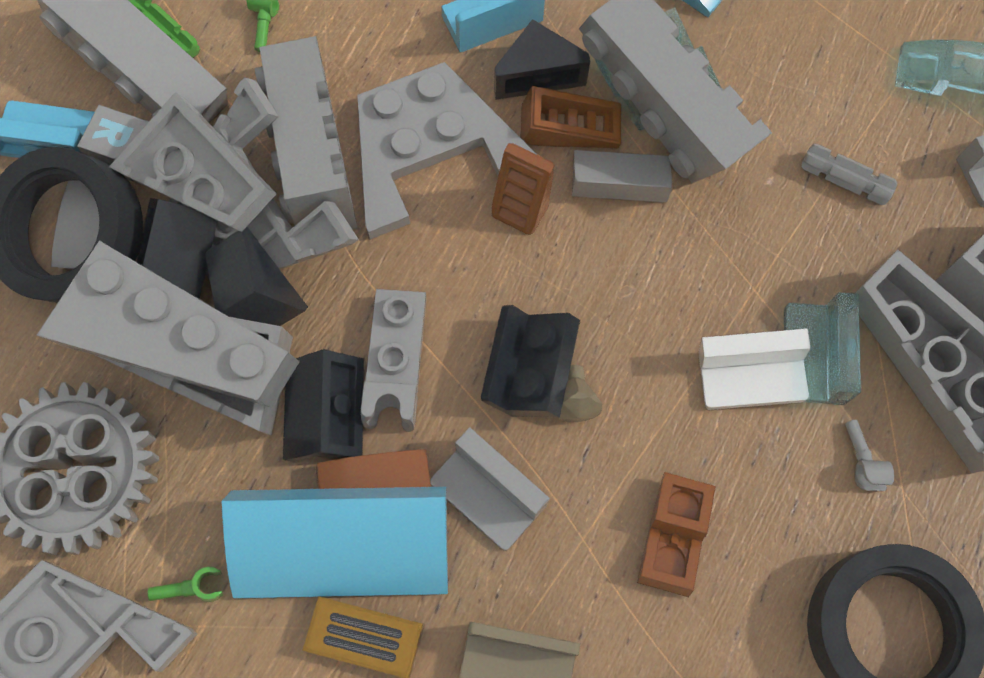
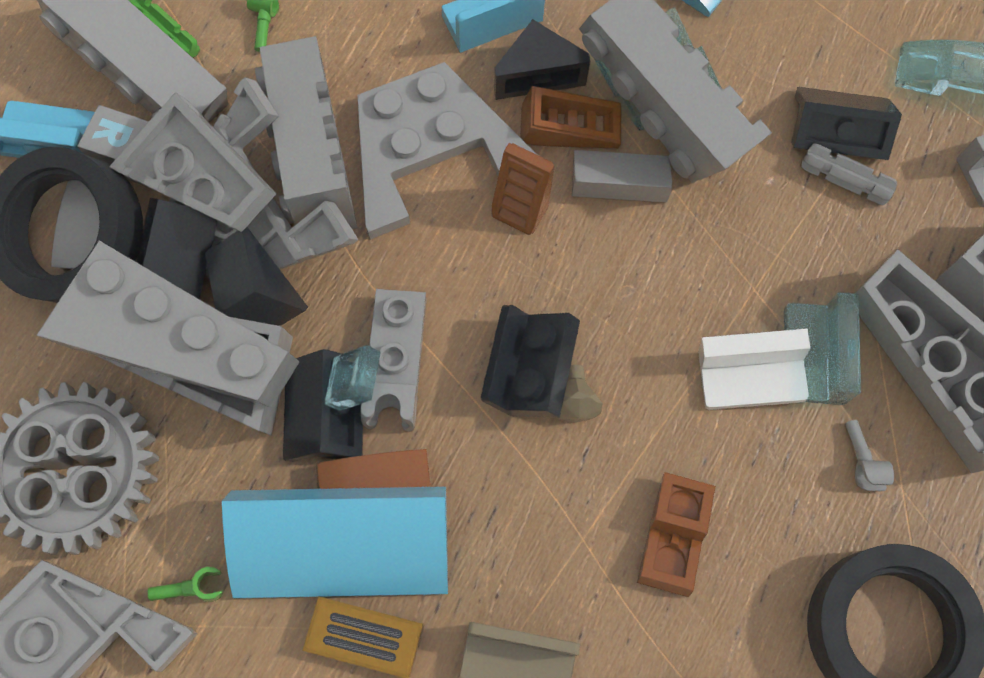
(352, 378): none -> clear light blue tile
(489, 490): light grey panel -> none
(846, 123): none -> black panel

